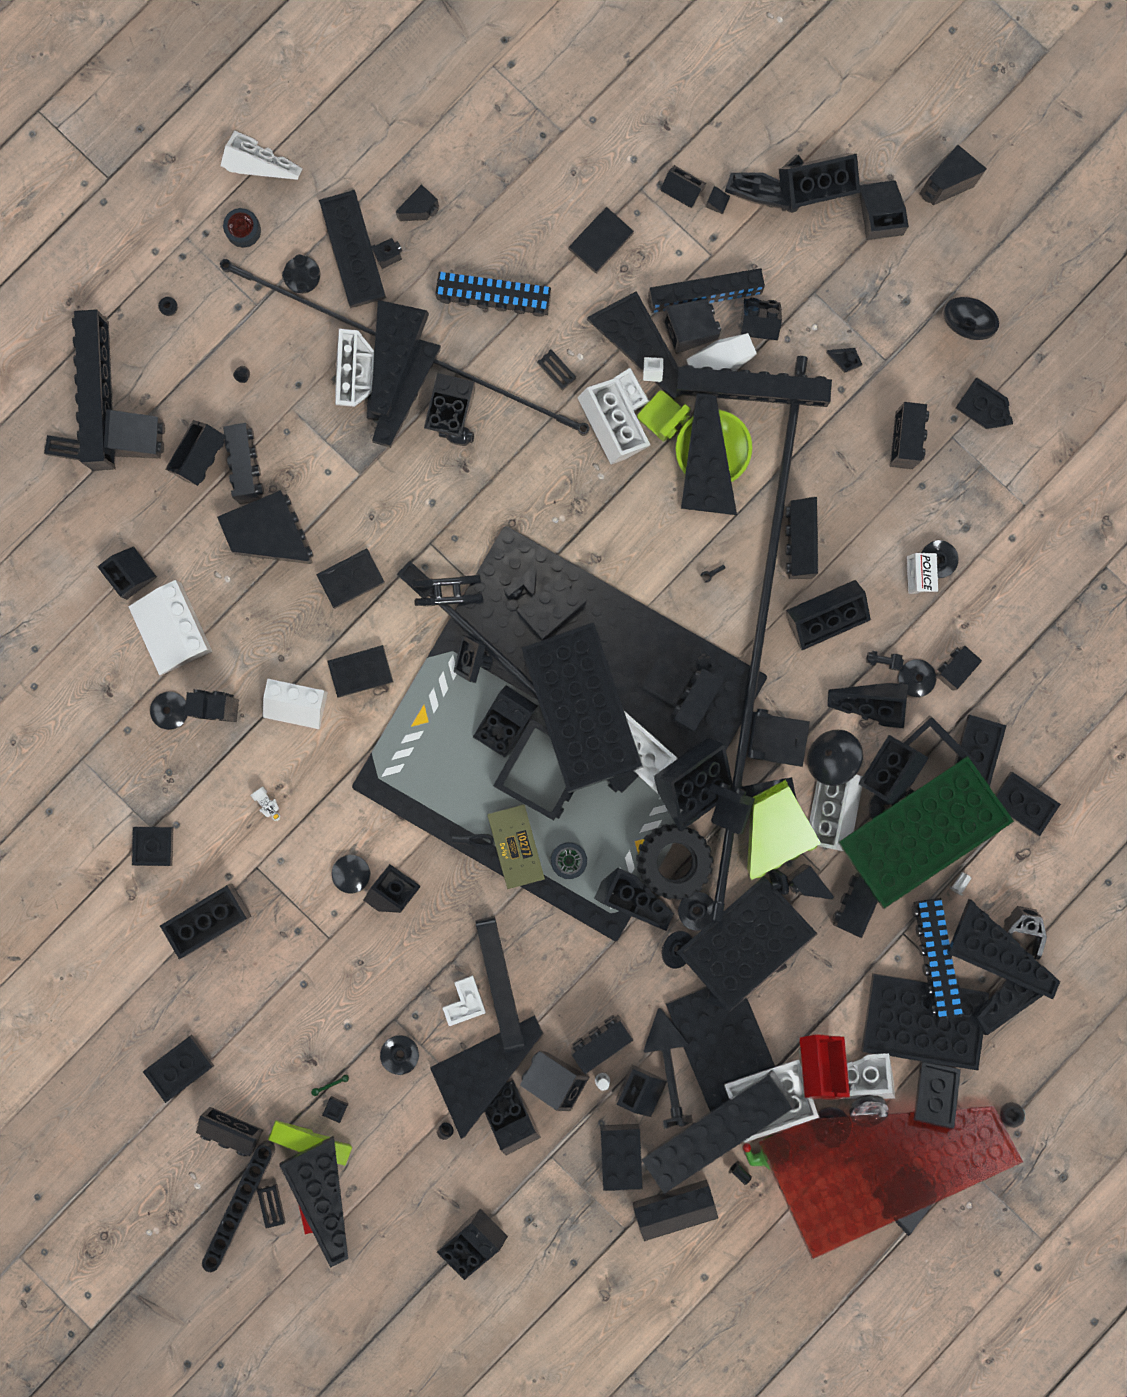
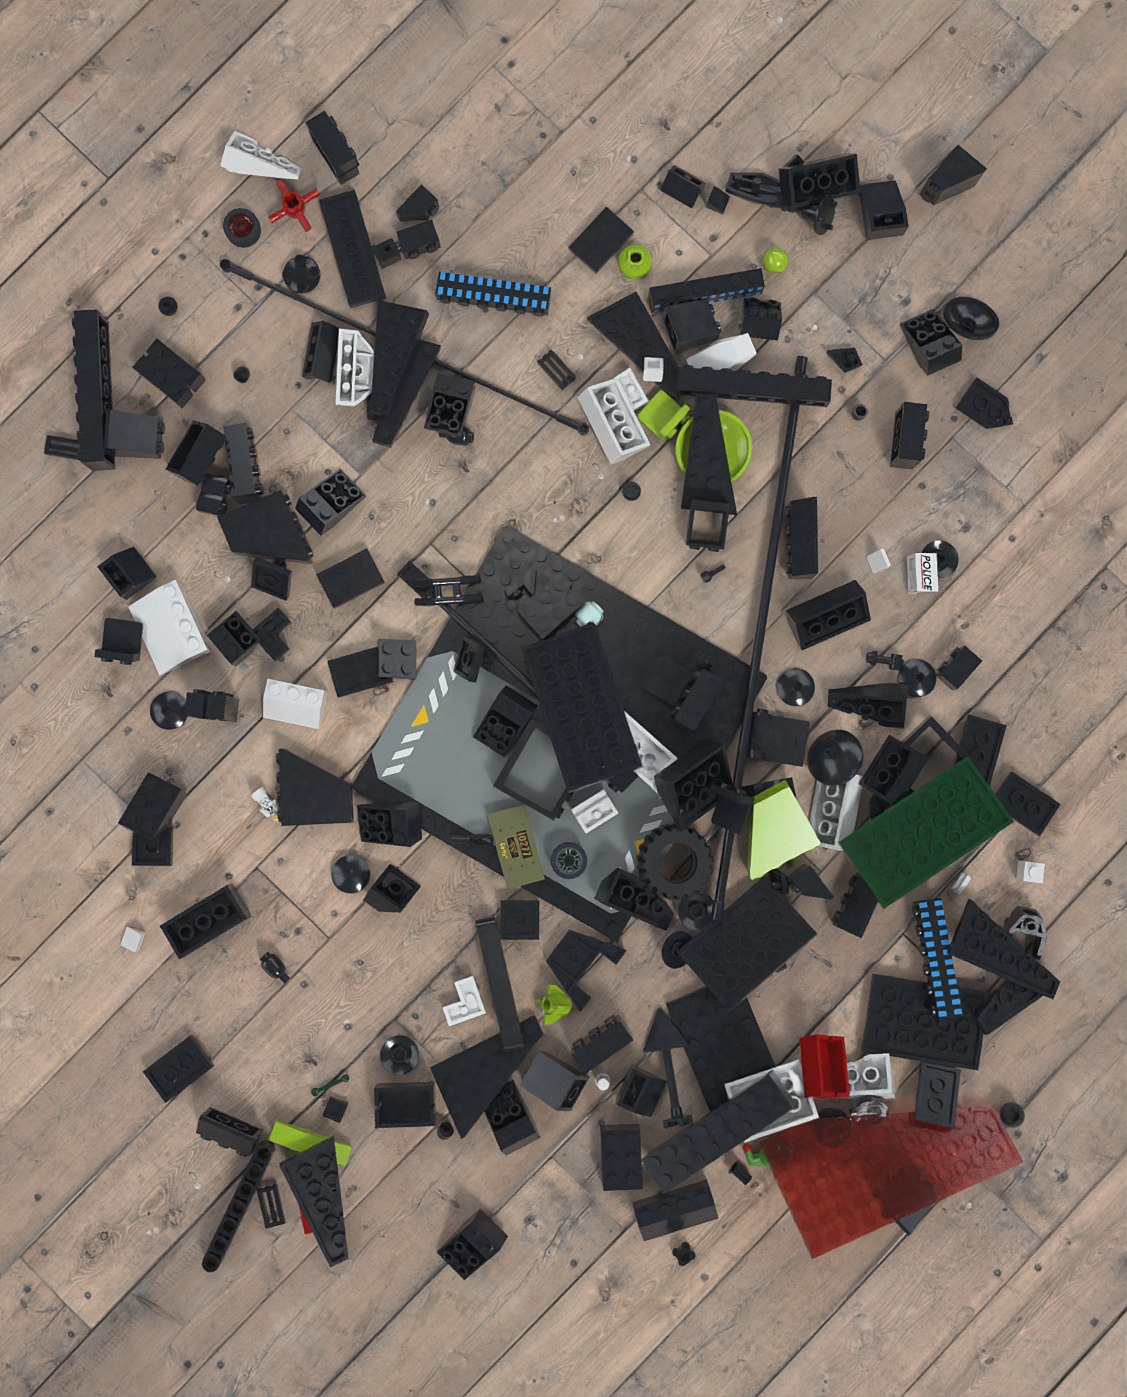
(121, 641): none -> black bracket
(132, 939): none -> white slope
(152, 808): none -> black brick
(169, 373): none -> black piece
(213, 495): none -> black brick
(234, 638): none -> black slope
(268, 633): none -> black plate
(271, 578): none -> black tile
(274, 967): none -> black plant
(298, 210): none -> red bar
(311, 793): none -> black slope
(321, 351): none -> black panel
(329, 501): none -> black slope
(333, 147): none -> black piece
(390, 823): none -> black slope
(396, 659): none -> black plate
(405, 1104): none -> black piece
(418, 240): none -> black brick
(519, 920): none -> black plate
(555, 1004): none -> lime brick
(573, 958): none -> black wing
(589, 613): none -> light aqua head
(594, 811): none -> white plate
(631, 269): none -> lime piece
(631, 491): none -> black plate
(683, 1260): none -> black plate
(712, 505): none -> black window
(775, 260): none -> lime piece
(786, 689): none -> black dish
(820, 214): none -> black piece
(859, 412): none -> black hinge
(878, 561): none -> white slope
(932, 342): none -> black slope
(1030, 871): none -> white brick

